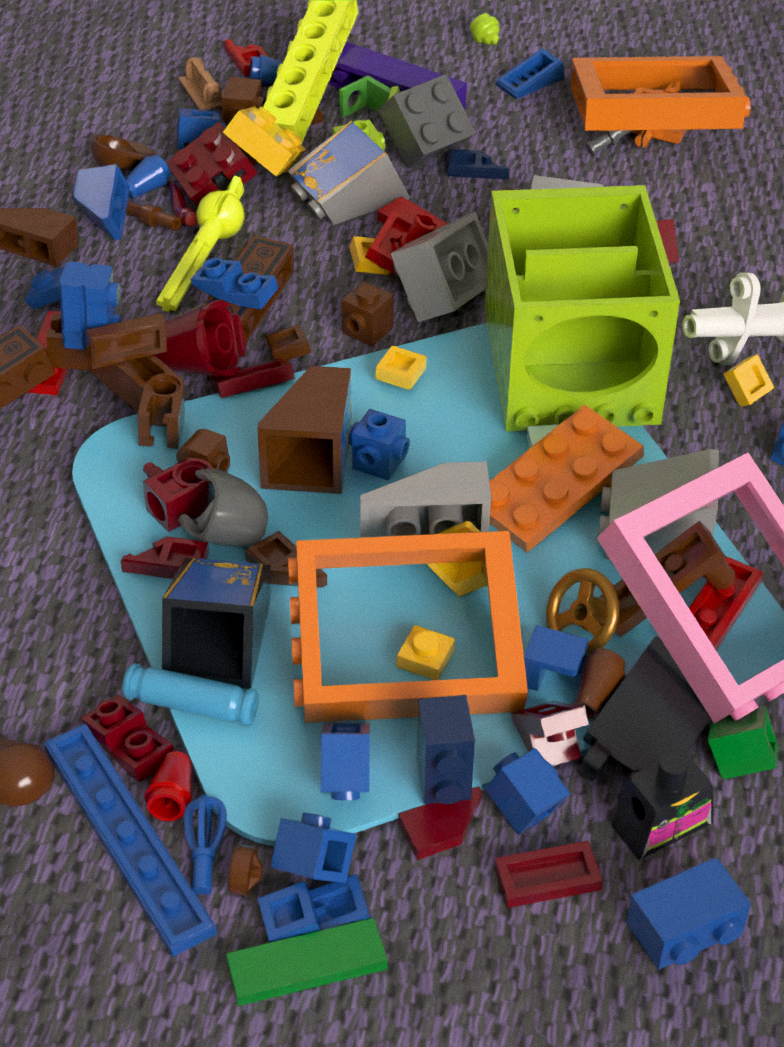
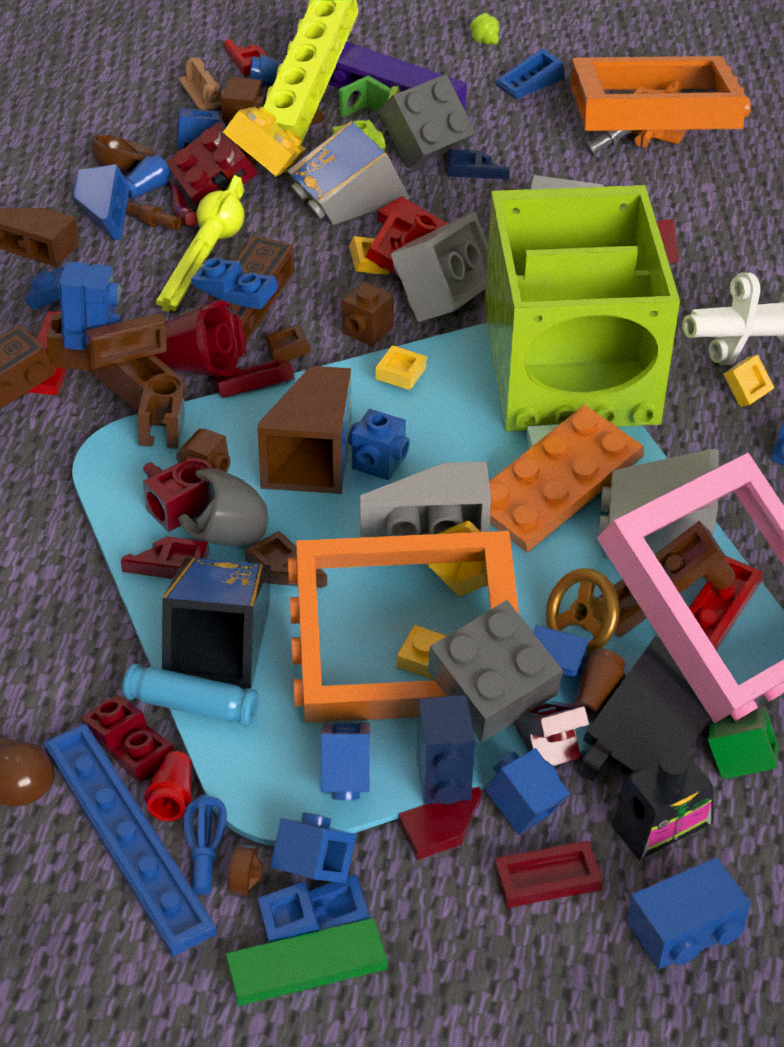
(497, 668): none -> dark grey brick

